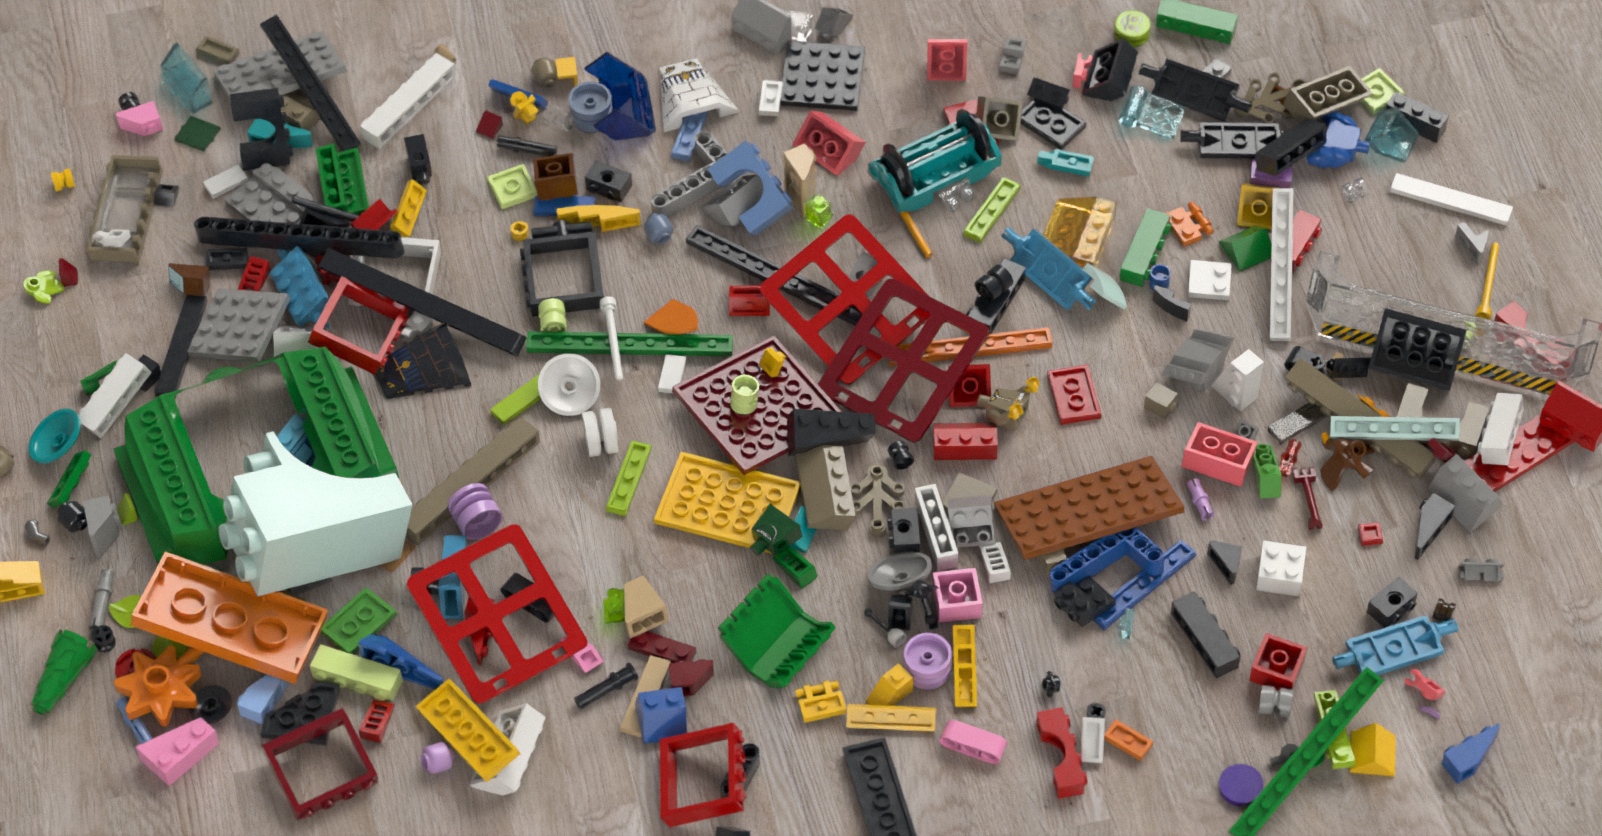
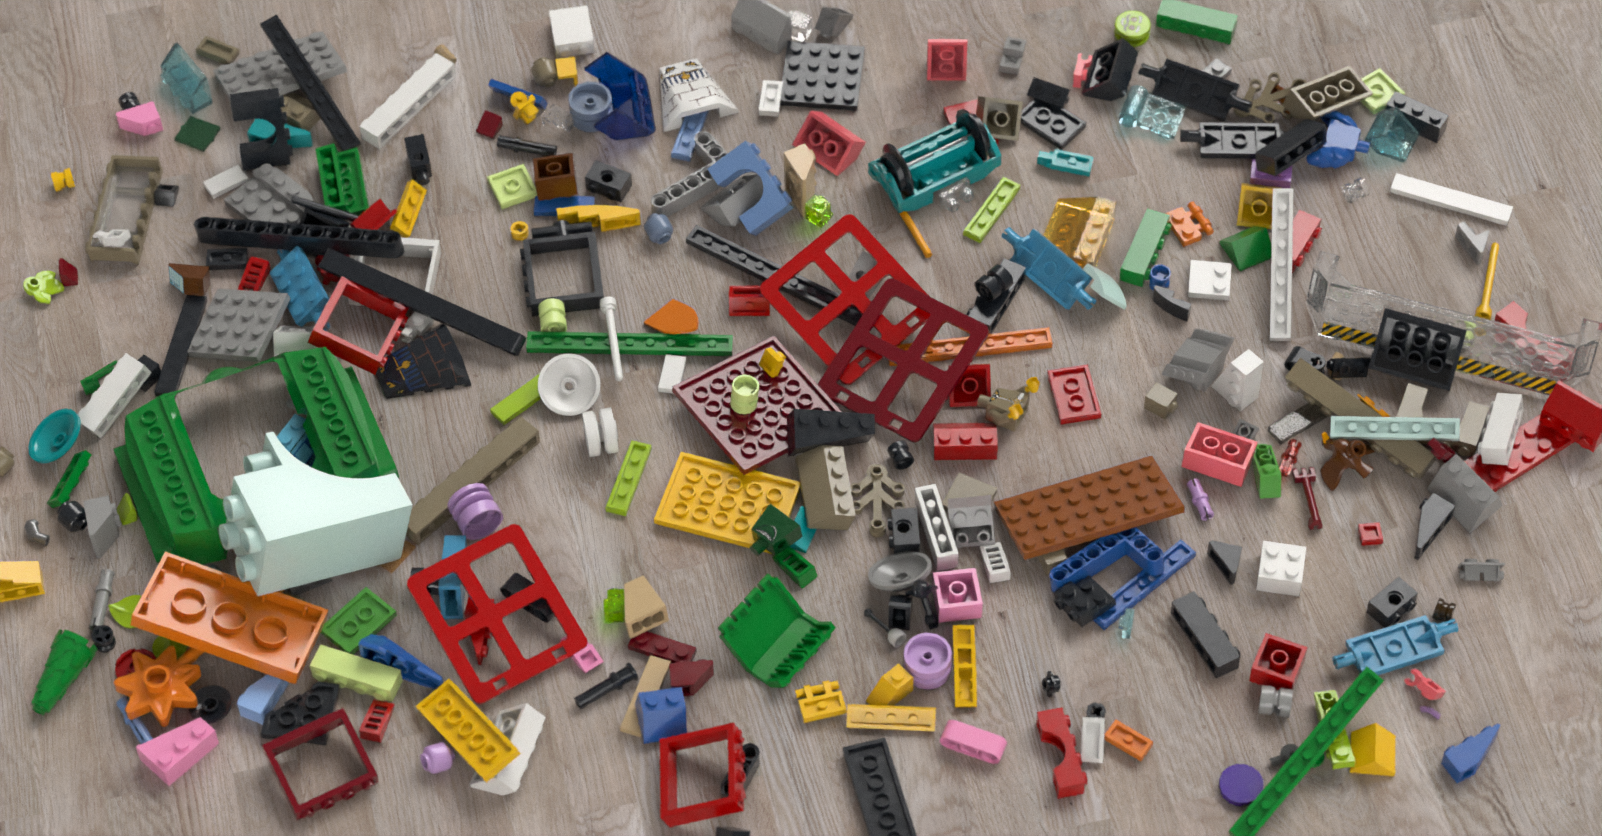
(571, 31): none -> white brick

